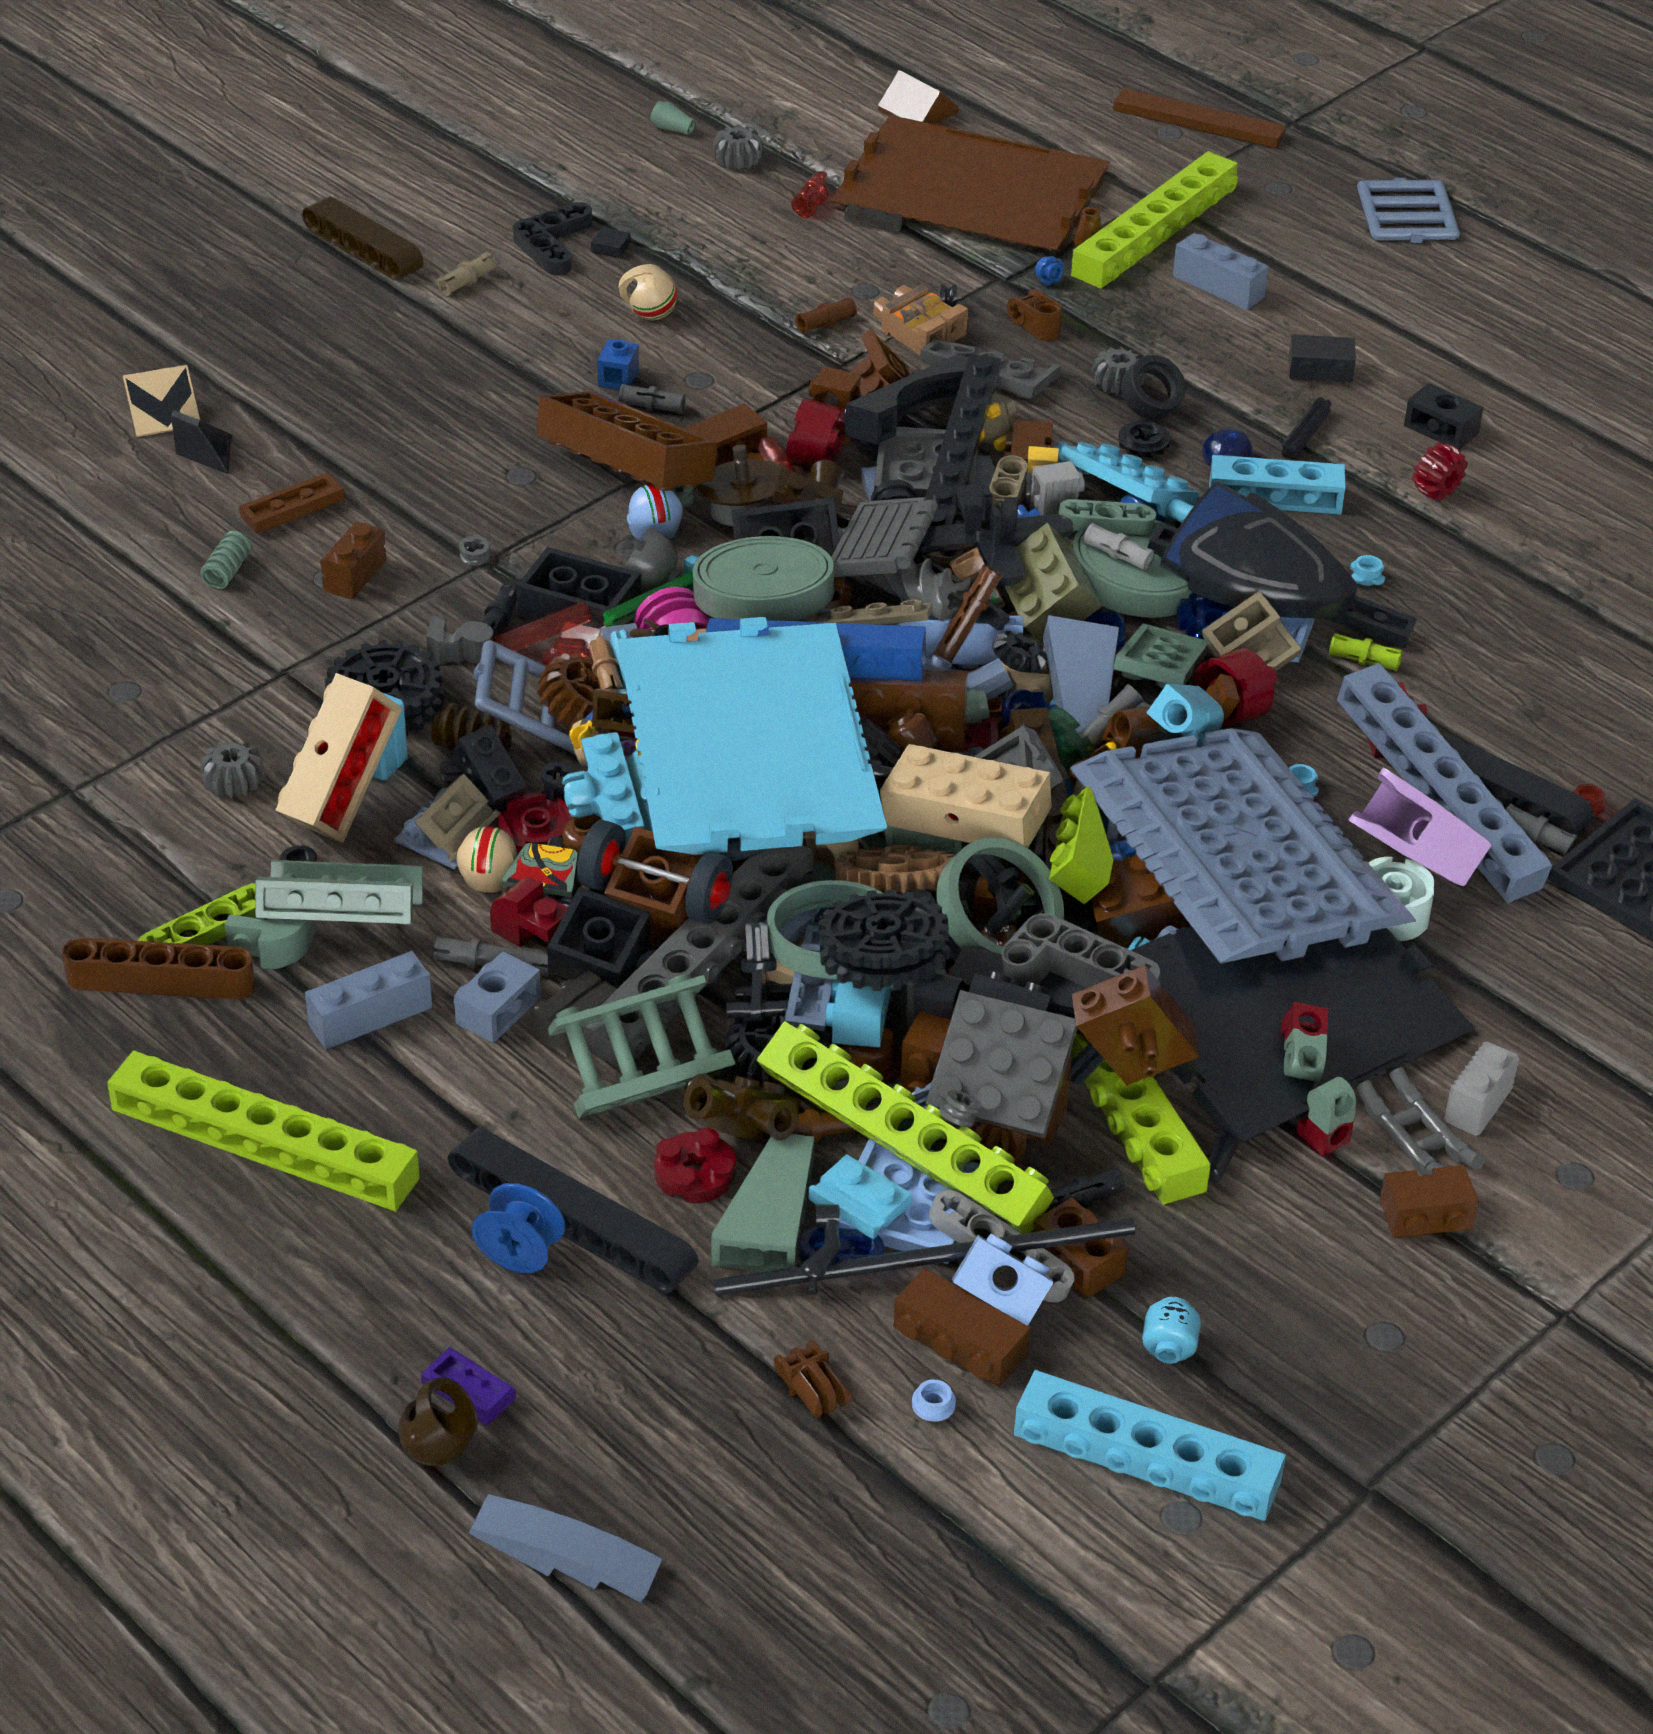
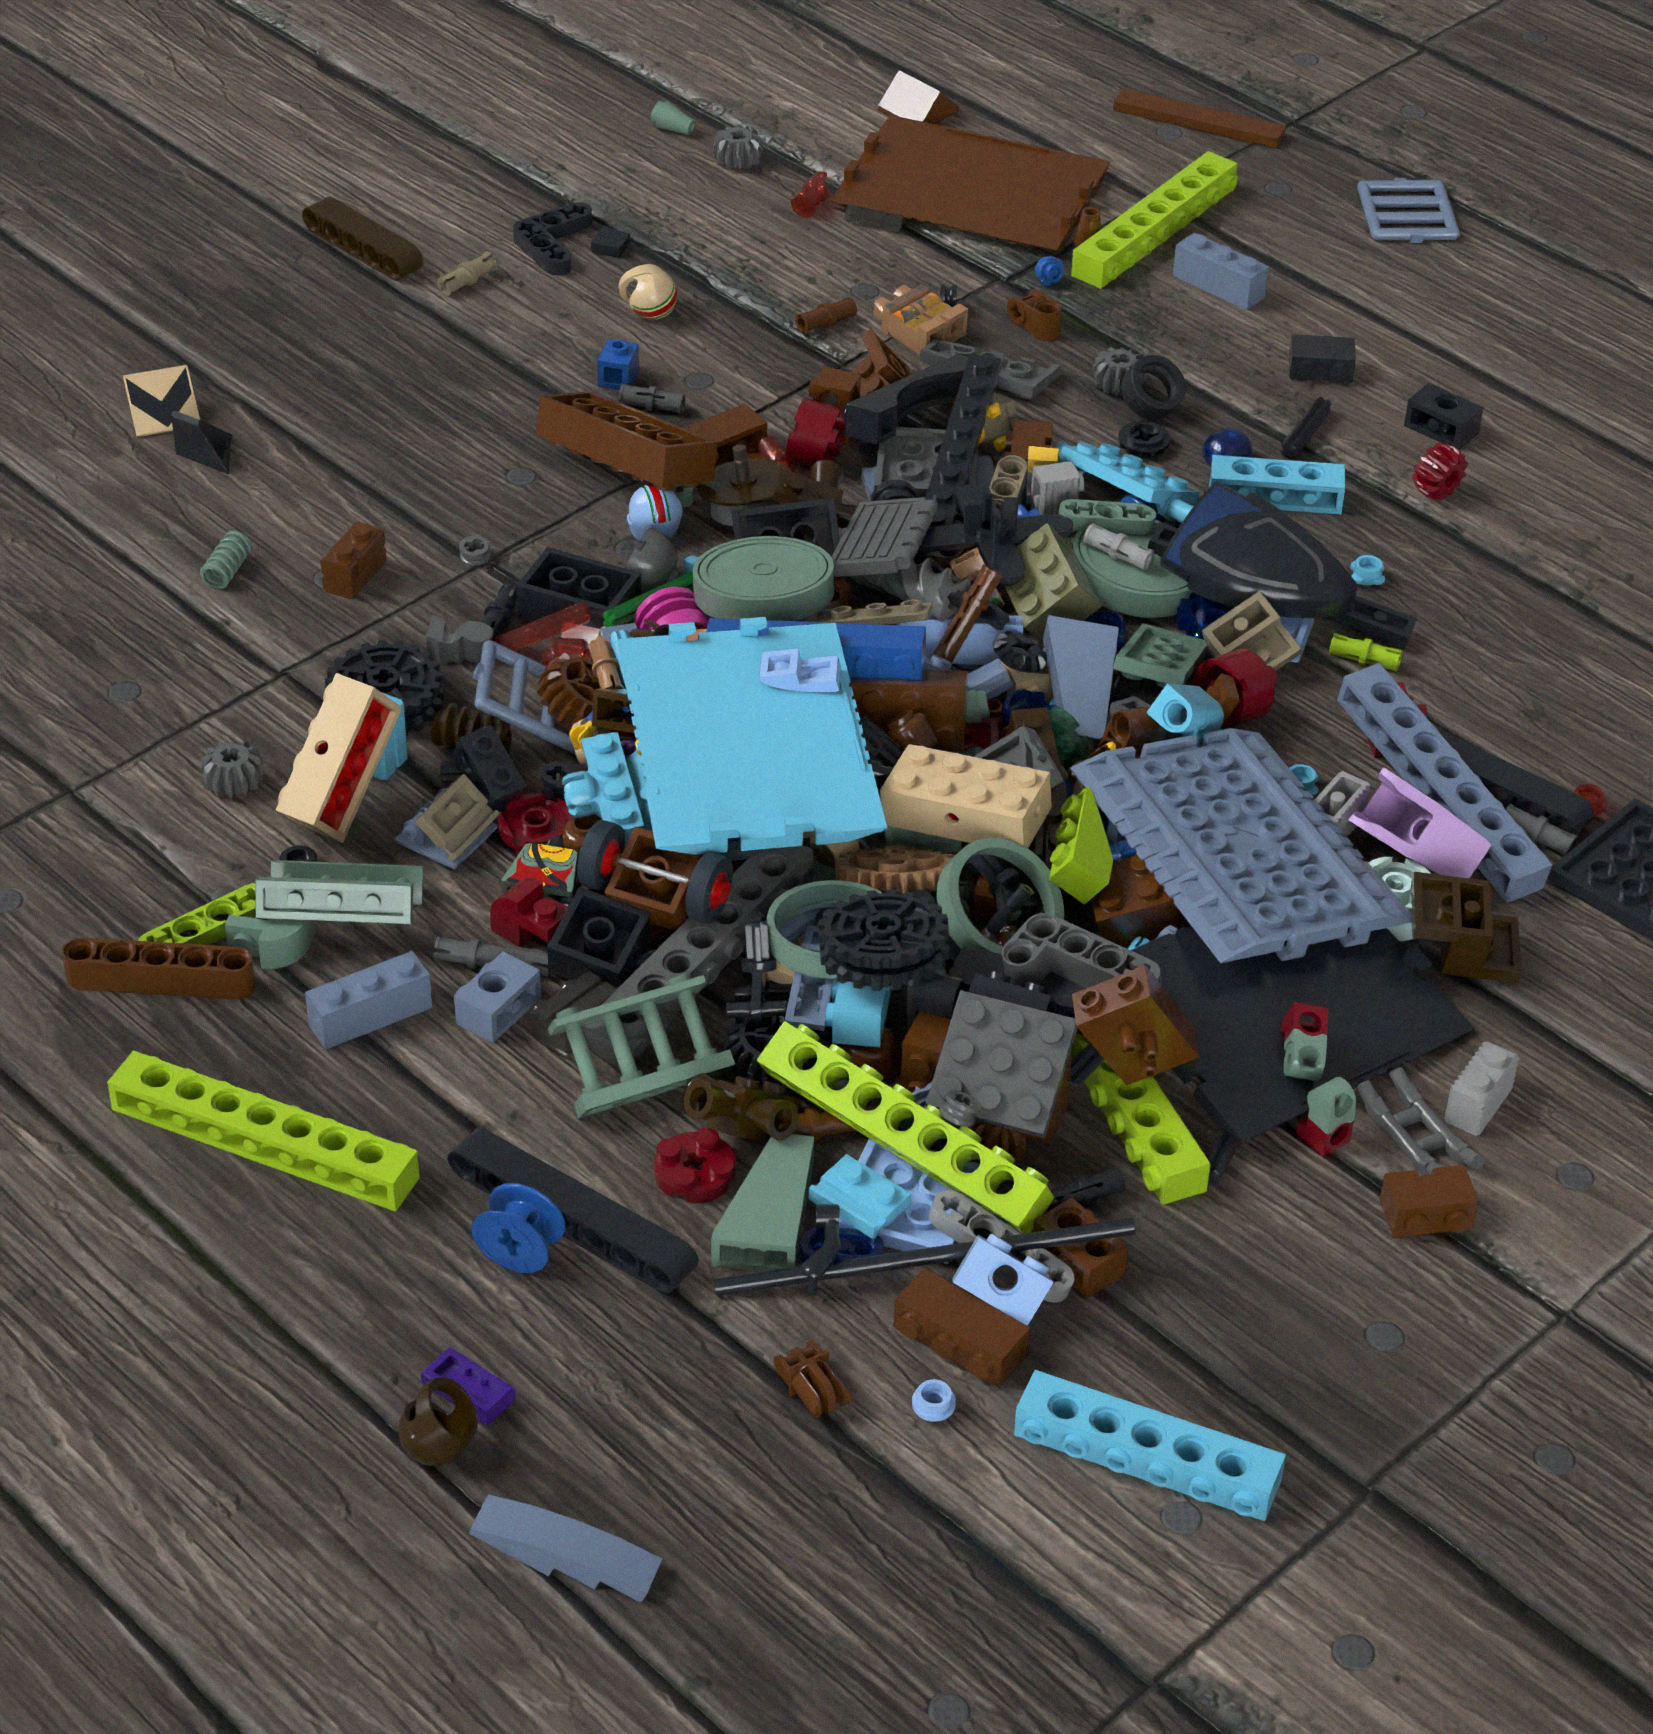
(291, 503): reddish brown plate -> none
(486, 858): tan helmet -> none
(789, 672): none -> light blue slope
(1126, 699): dark grey pin -> none
(1171, 1330): medium azure head -> none
(1343, 798): none -> light grey brick
(1461, 918): none -> dark brown bracket

